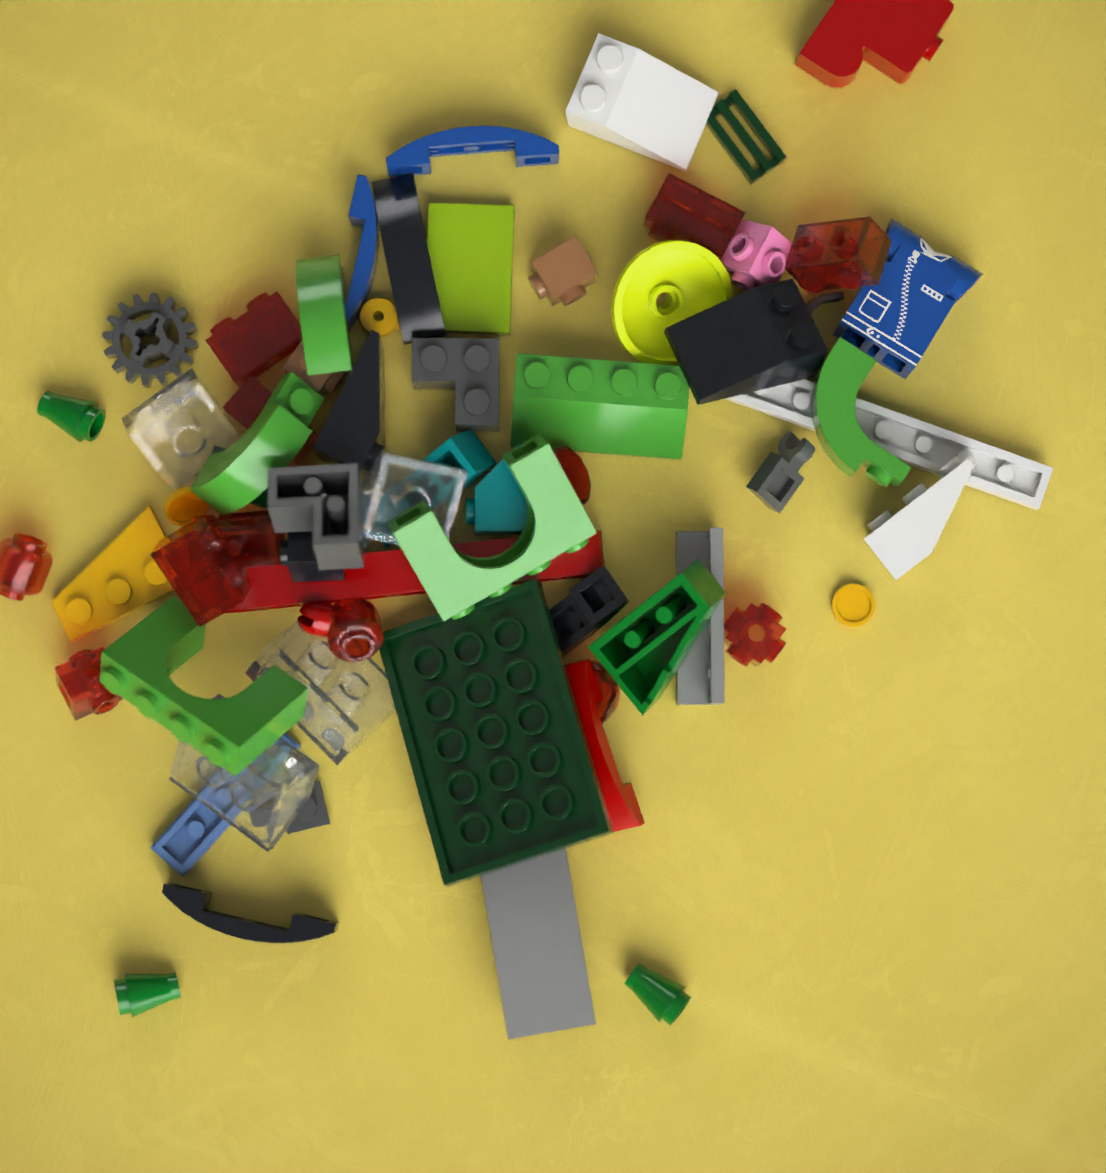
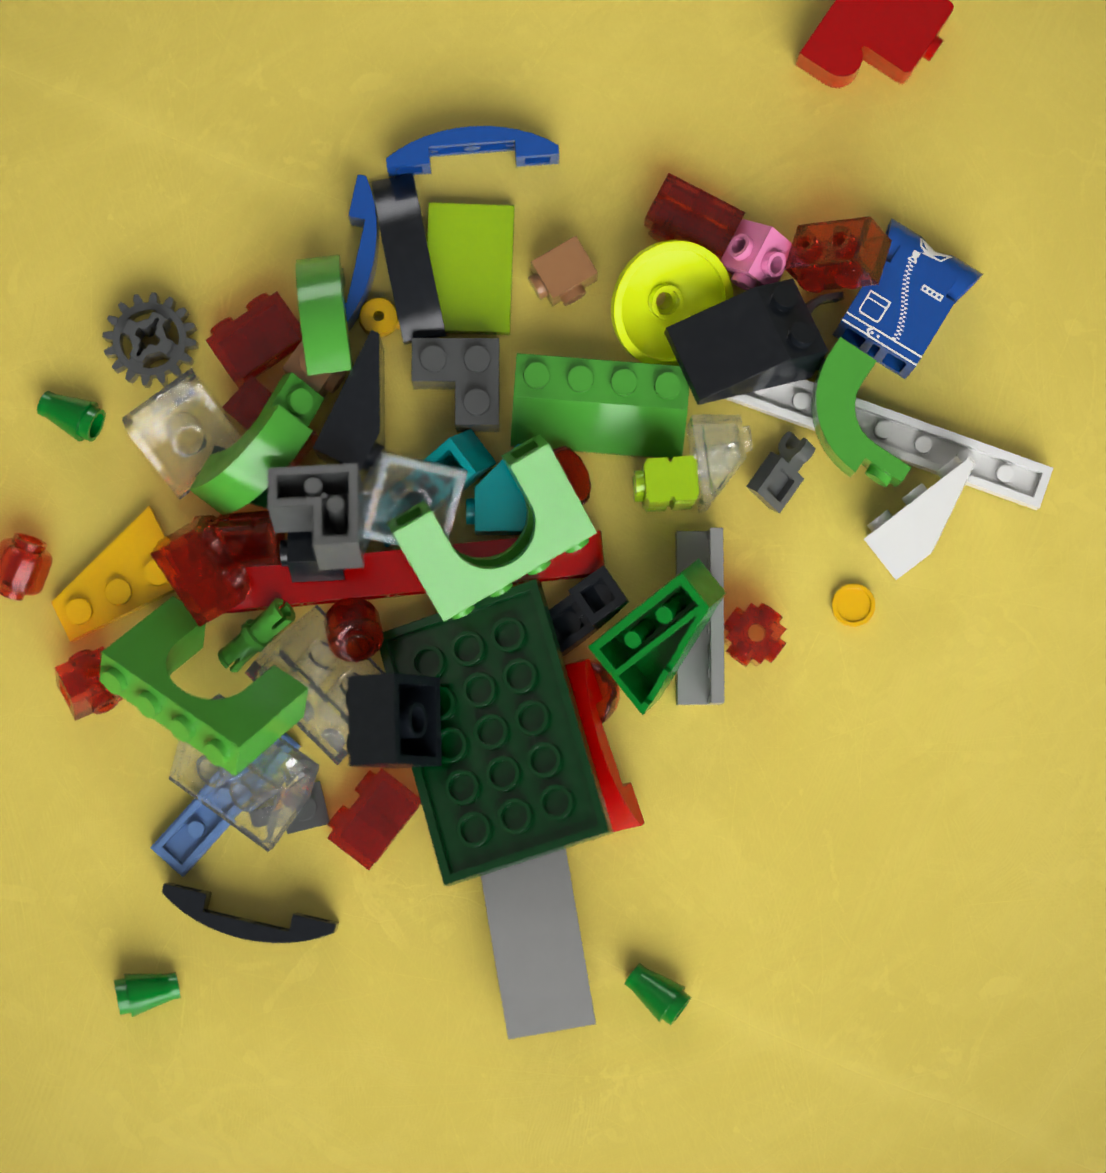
(183, 506): yellow piece -> none
(256, 635): none -> bright green pin
(315, 618): red hinge -> none
(374, 818): none -> clear red brick
(393, 721): none -> black brick
(640, 103): white slope -> none
(667, 483): none -> lime brick
(720, 450): none -> clear slope
(758, 129): dark green tile -> none

